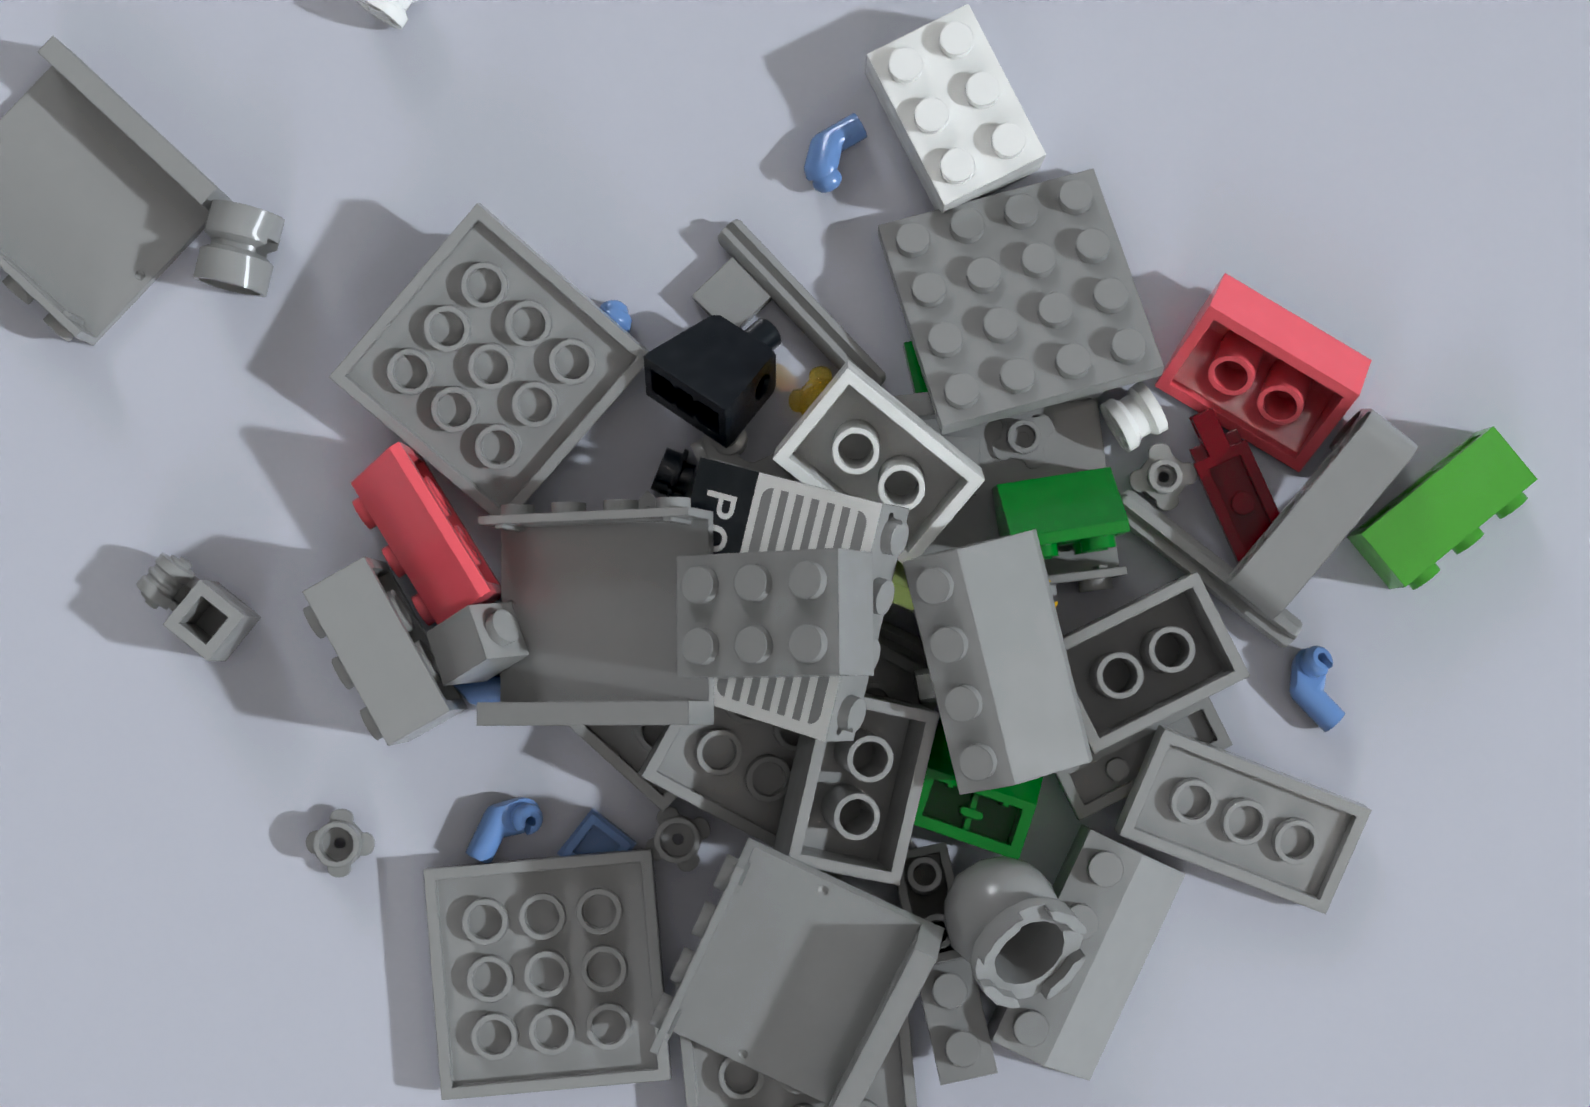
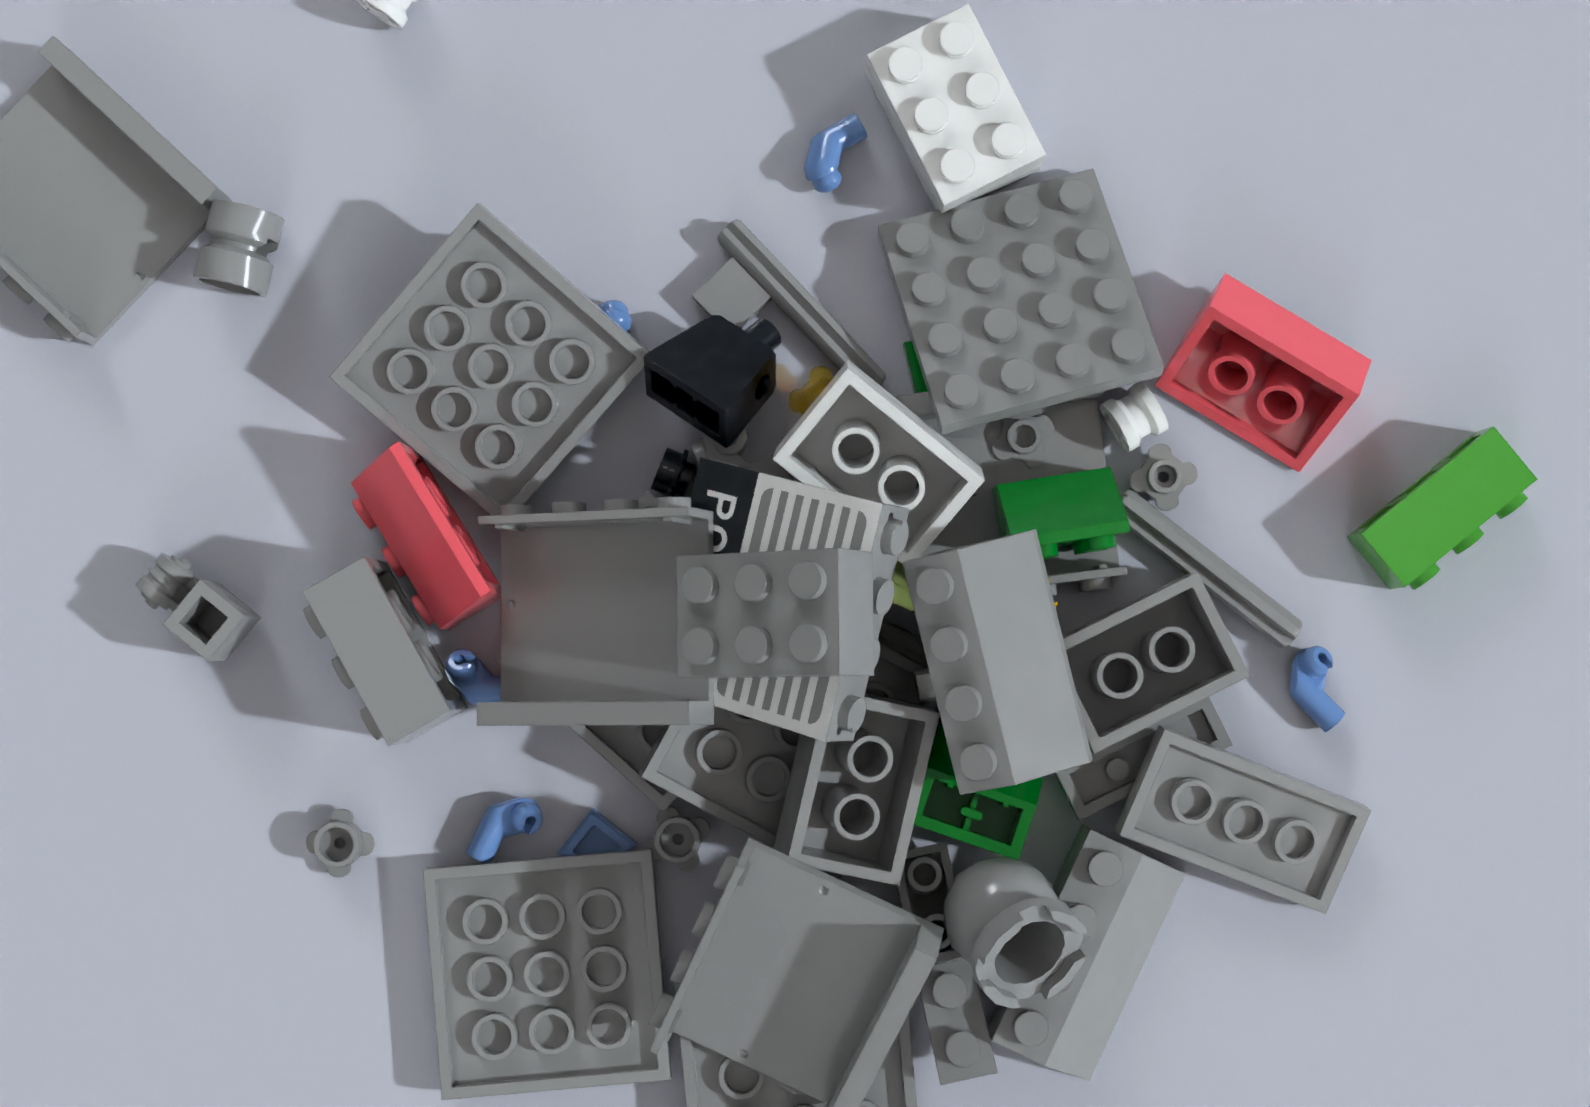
(477, 643): light grey brick -> none
(1232, 483): dark red hinge -> none
(1322, 513): light grey beam -> none

